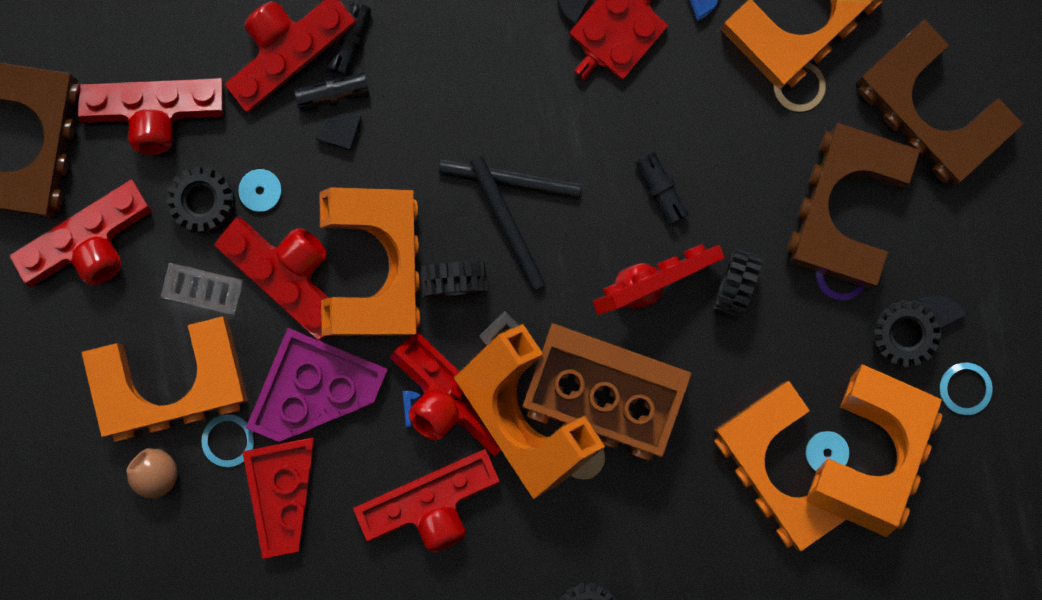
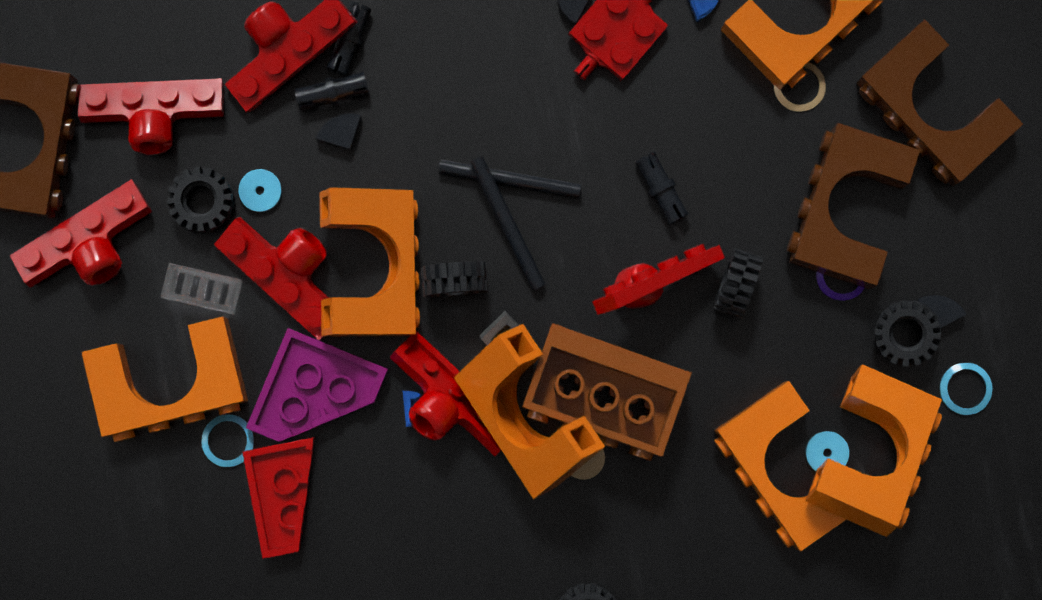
(152, 473): nougat piece -> none
(429, 503): red plate -> none

